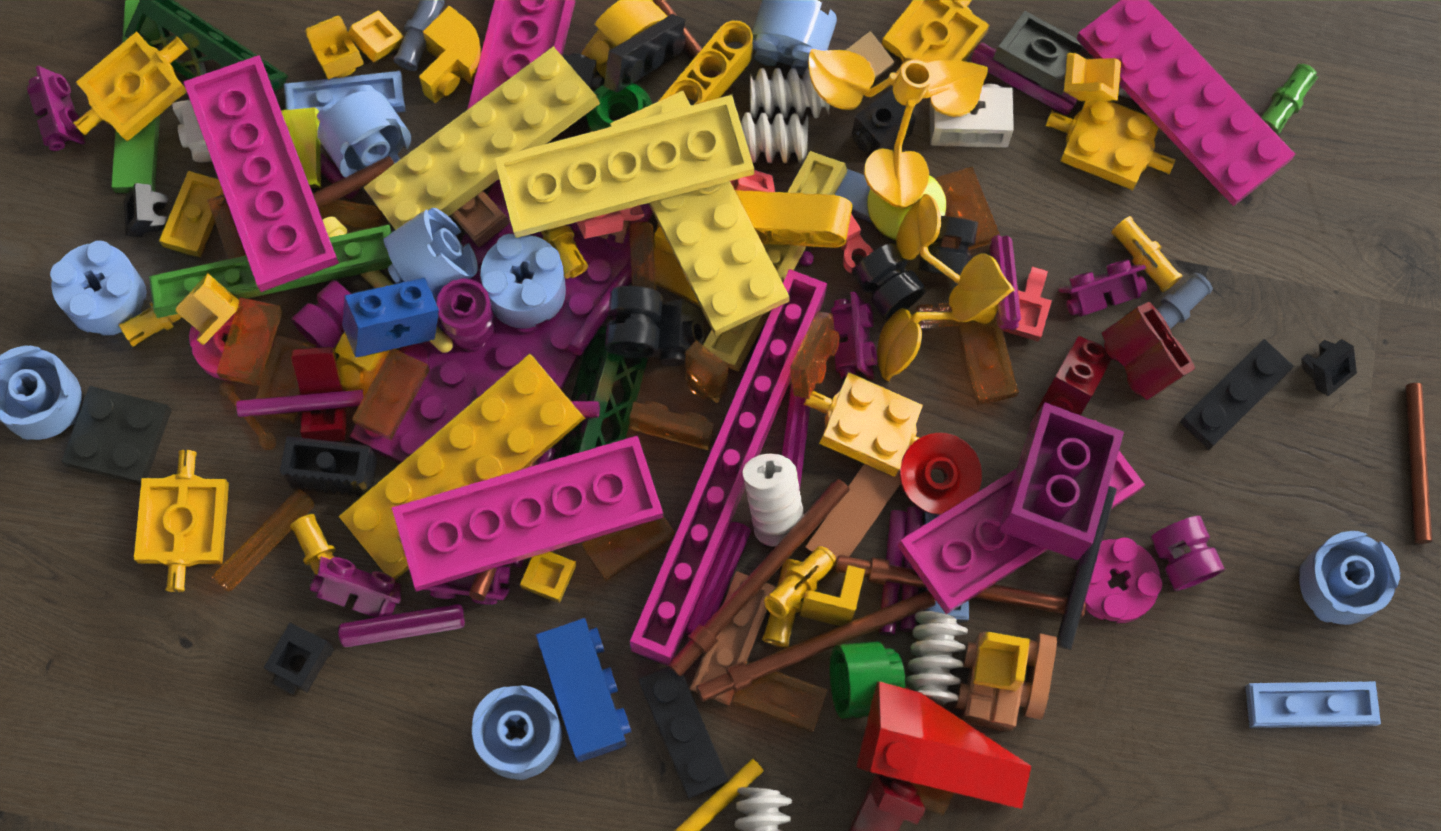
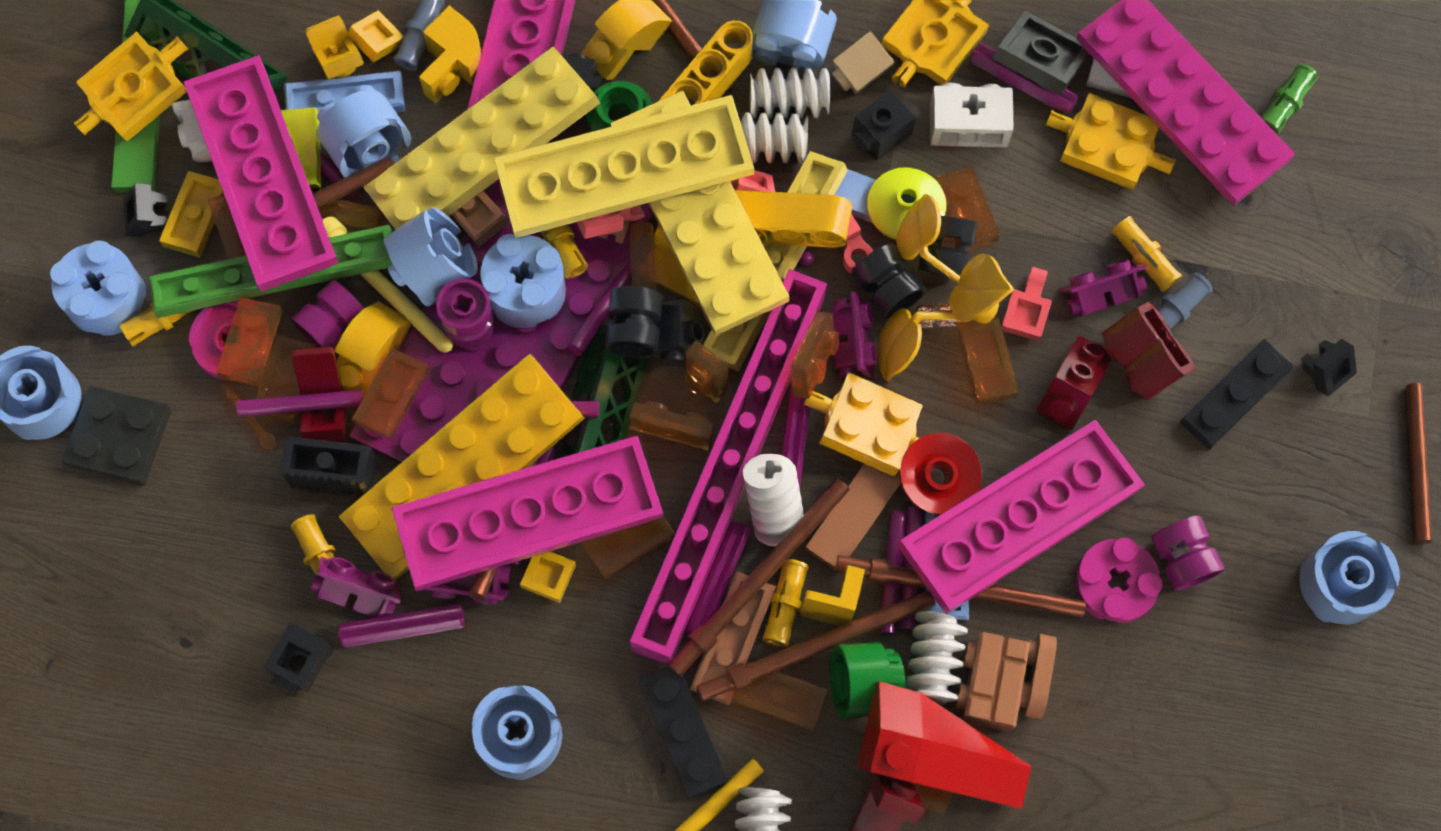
(51, 94): magenta hinge -> none
(181, 521): yellow plate -> none
(207, 307): yellow panel -> none
(263, 540): clear orange axle -> none
(390, 317): blue brick -> none
(583, 689): blue brick -> none
(644, 52): black plate -> none
(785, 596): yellow pin -> none
(953, 91): yellow plant -> none
(1001, 661): yellow panel -> none
(1008, 310): magenta axle -> none
(1061, 481): magenta brick -> none
(1082, 579): black bar -> none
(1092, 78): yellow panel -> none
(1312, 704): light blue tile -> none

